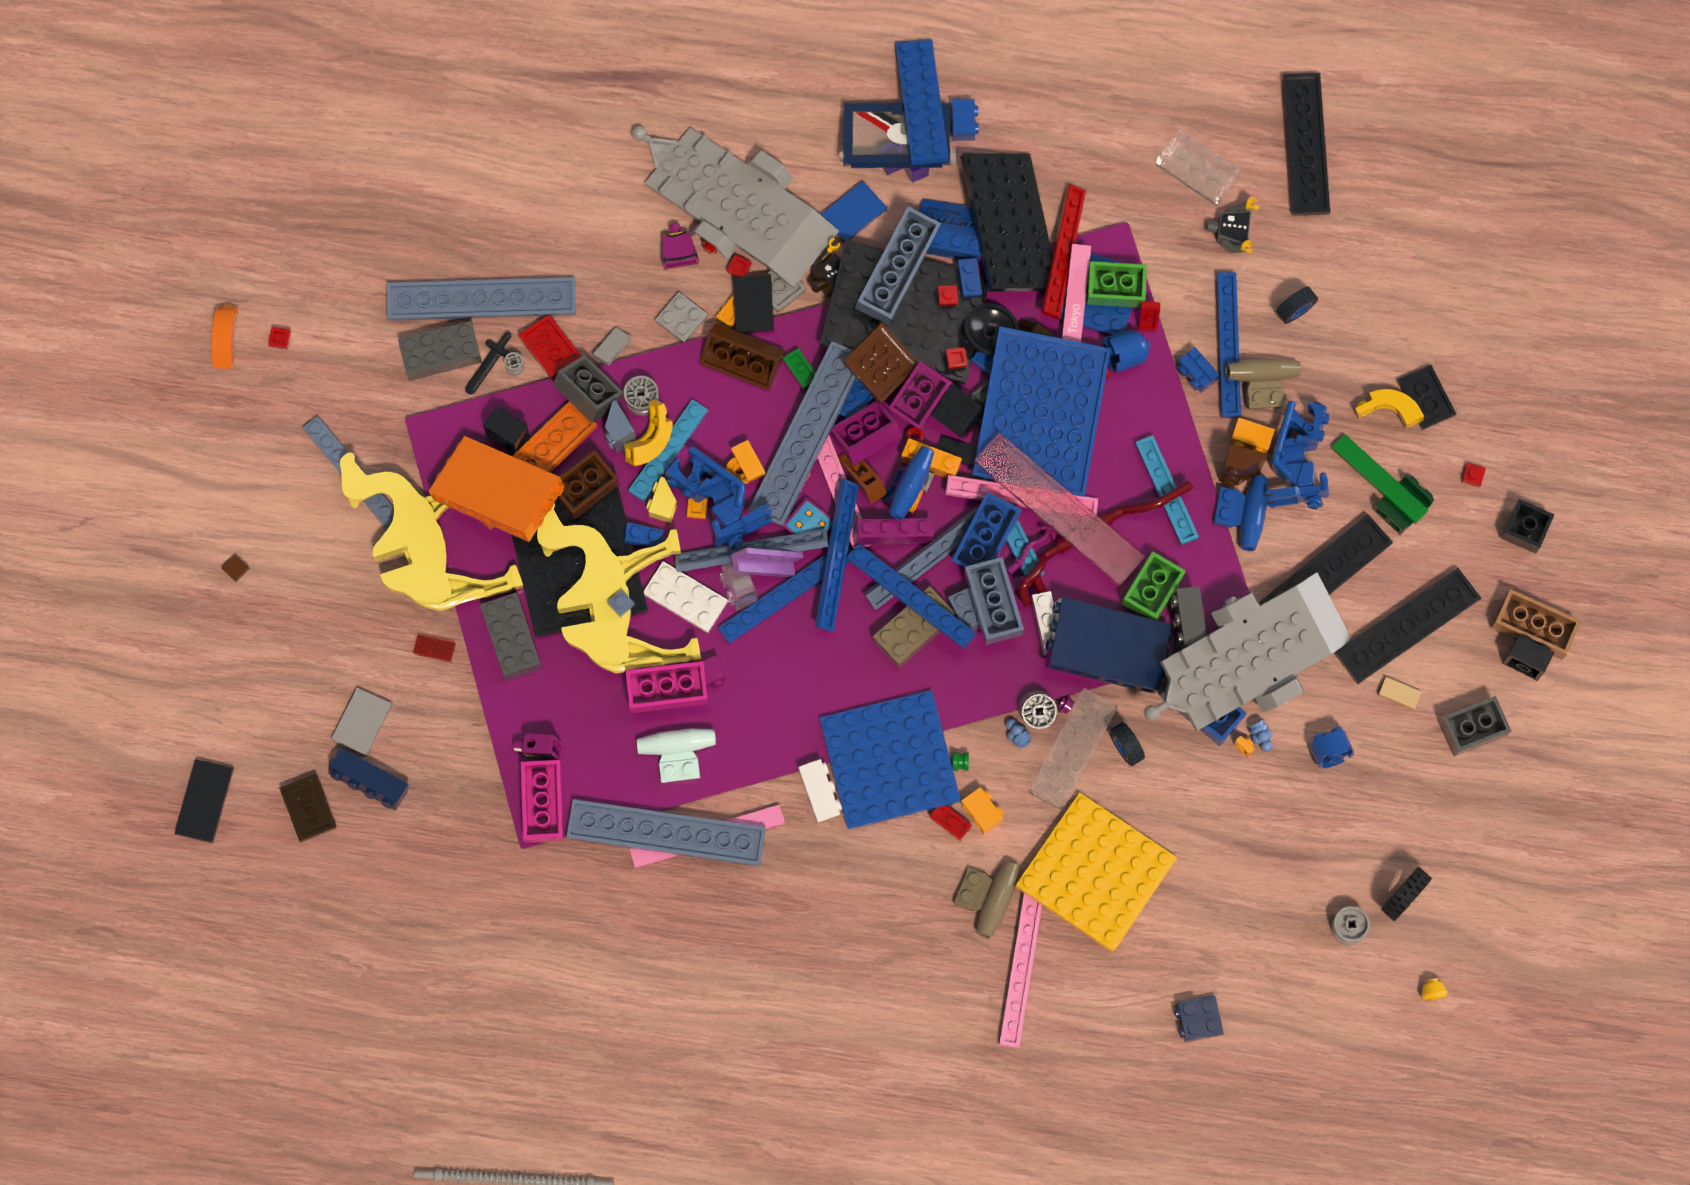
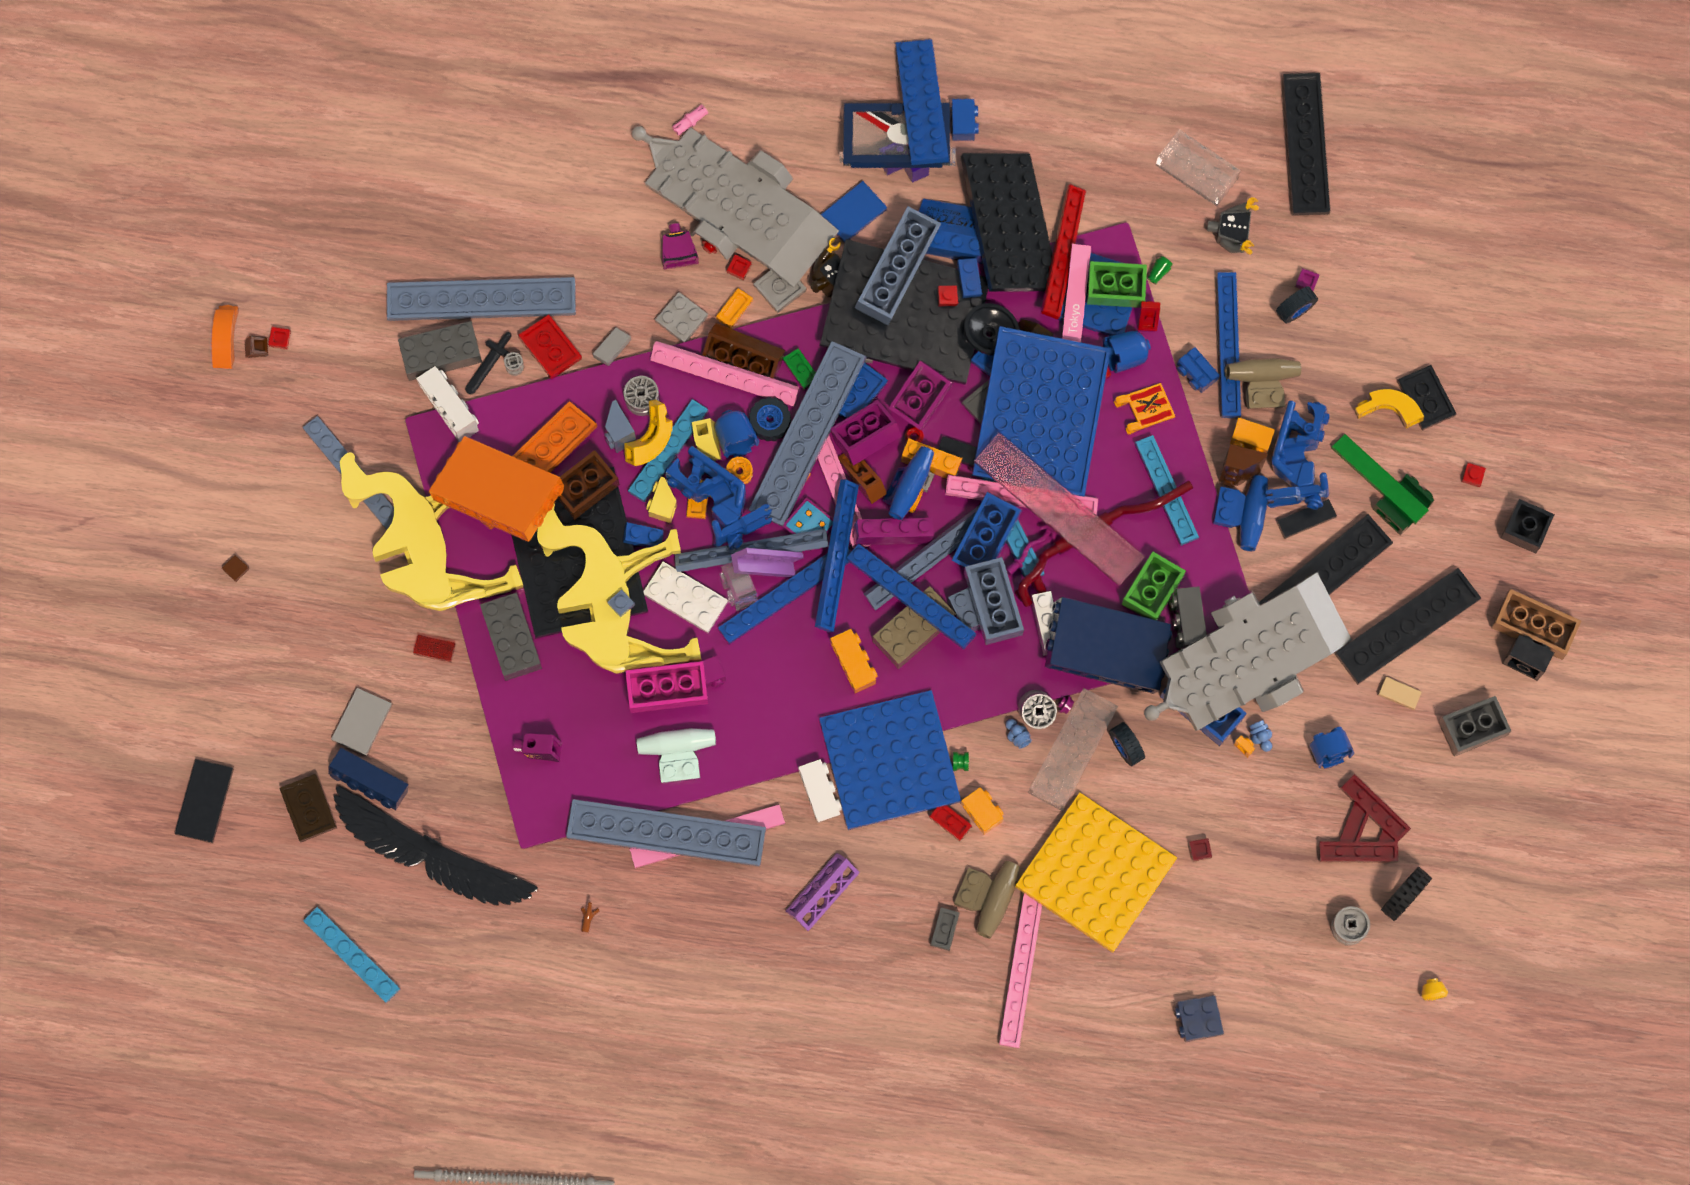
(256, 347): none -> reddish brown slope
(352, 955): none -> dark azure plate
(441, 864): none -> black piece
(448, 404): none -> white wedge
(506, 430): black brick -> none
(542, 801): dark pink brick -> none
(587, 388): dark grey brick -> none
(588, 916): none -> dark orange bar
(689, 120): none -> bright pink pin
(706, 438): none -> light yellow slope
(724, 373): none -> bright pink plate
(735, 433): none -> blue cylinder
(748, 461): light orange tile -> none
(753, 304): black tile -> none
(772, 409): none -> black wheel
(820, 888): none -> medium lavender fence
(853, 660): none -> light orange brick
(880, 362): reddish brown plate -> none
(945, 929): none -> dark grey plate
(956, 358): red plate -> none
(958, 411): black brick -> none
(1148, 406): none -> flag
(1159, 269): none -> green cone
(1200, 849): none -> dark red plate
(1306, 279): none -> magenta plate
(1306, 519): none -> black tile
(1365, 805): none -> dark red plate

